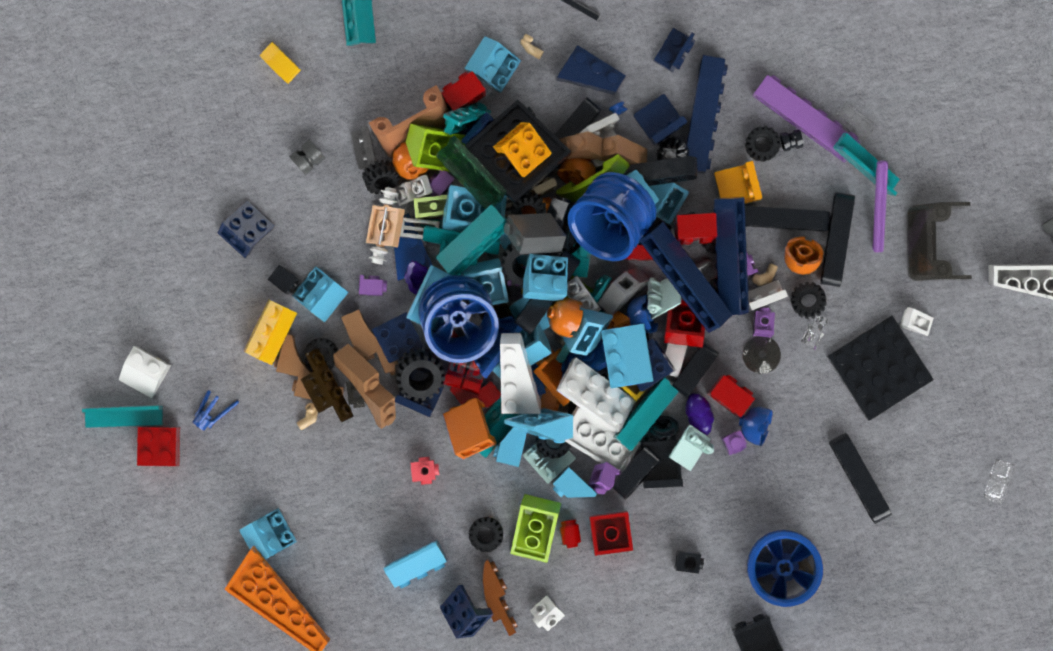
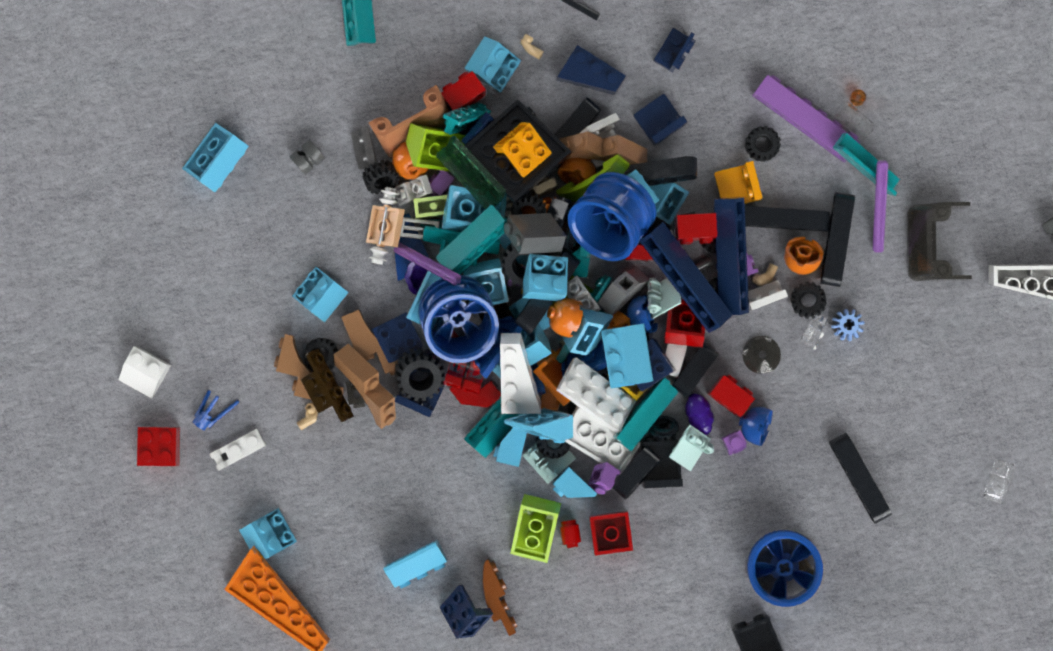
(123, 416): teal panel -> none
(215, 157): none -> medium azure slope
(238, 449): none -> white plate
(245, 228): dark blue bracket -> none
(270, 332): yellow slope -> none
(280, 62): yellow slope -> none
(284, 280): black brick -> none
(372, 286): medium lavender brick -> none
(418, 475): coral brick -> none
(428, 264): none -> medium lavender axle
(468, 428): orange panel -> none
(477, 542): black tyre -> none
(546, 613): white brick -> none
(618, 108): blue bush -> none
(672, 151): black wheel -> none
(681, 556): black brick -> none
(705, 109): dark blue brick -> none
(761, 329): medium lavender brick -> none
(791, 140): black wheel -> none
(843, 319): none -> light blue gear
(853, 97): none -> clear orange hinge
(880, 368): black plate -> none
(916, 321): white slope -> none

